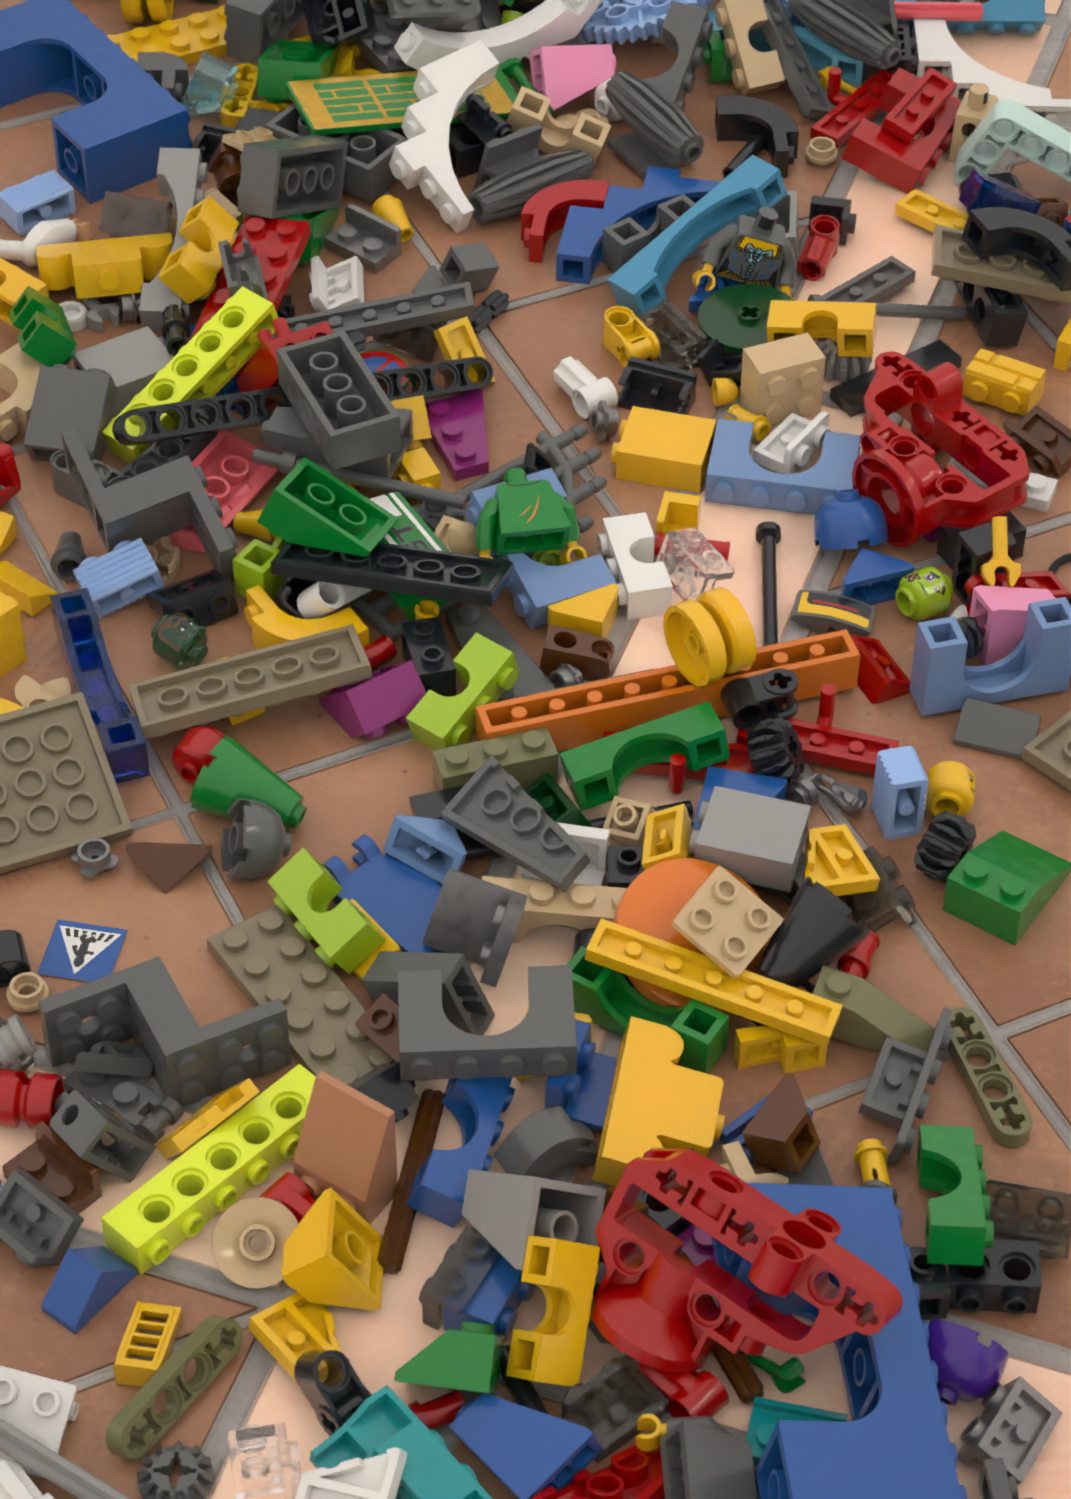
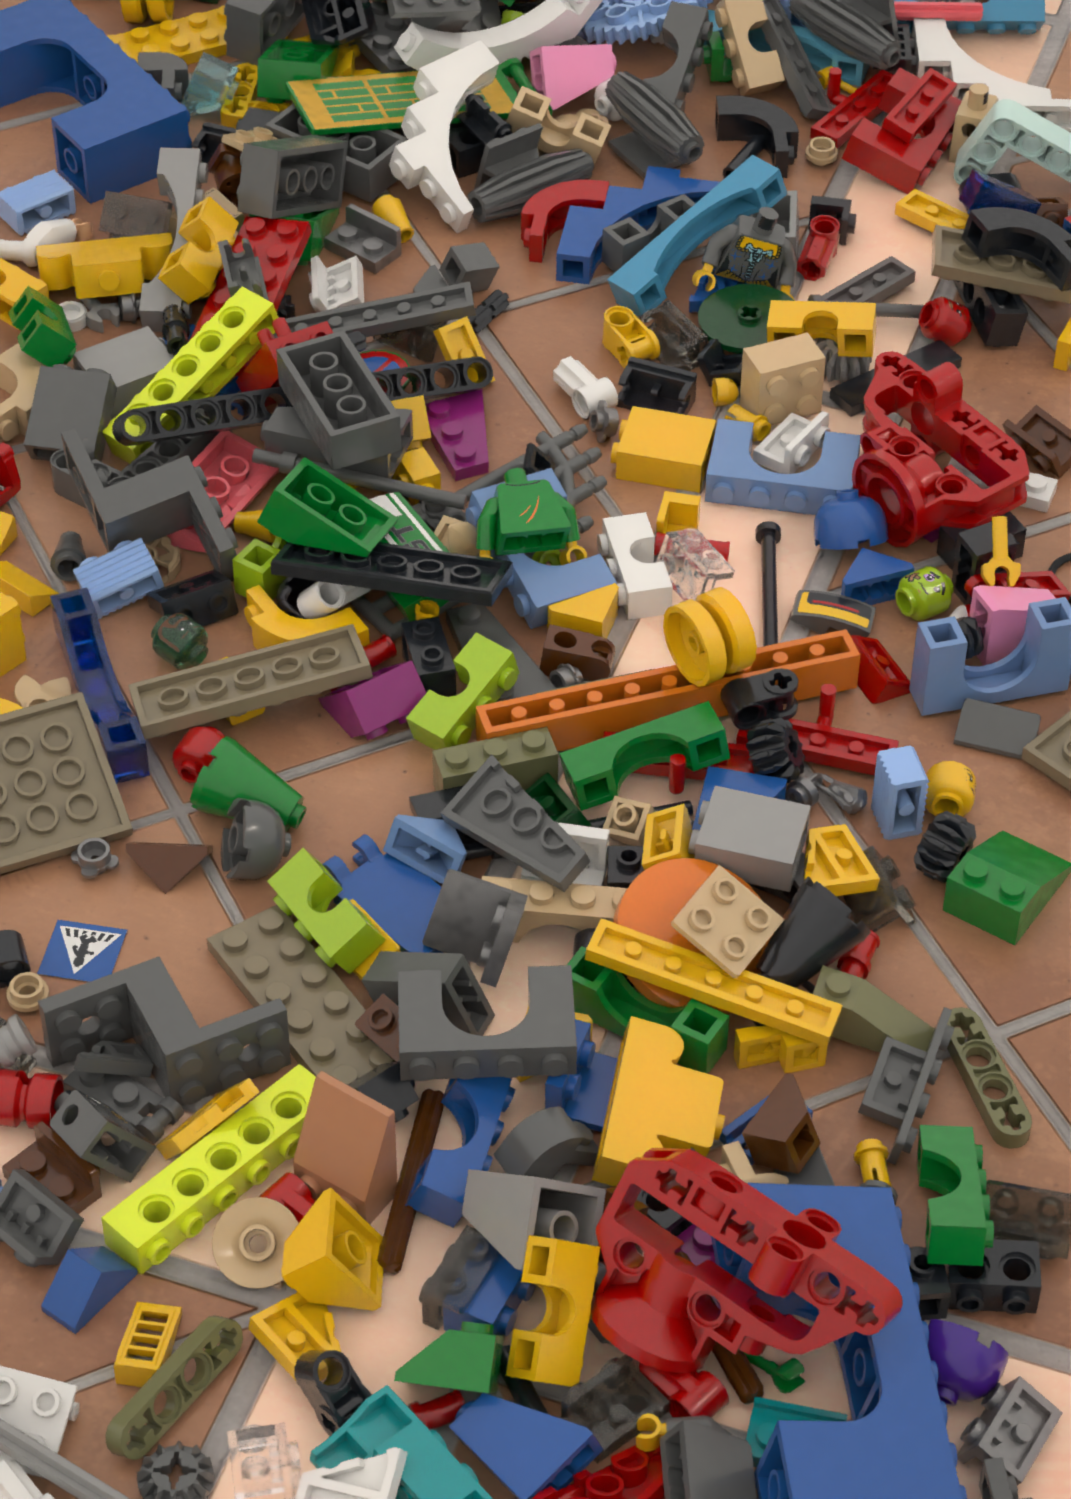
(945, 321): none -> red head
(1003, 382): yellow brick -> none

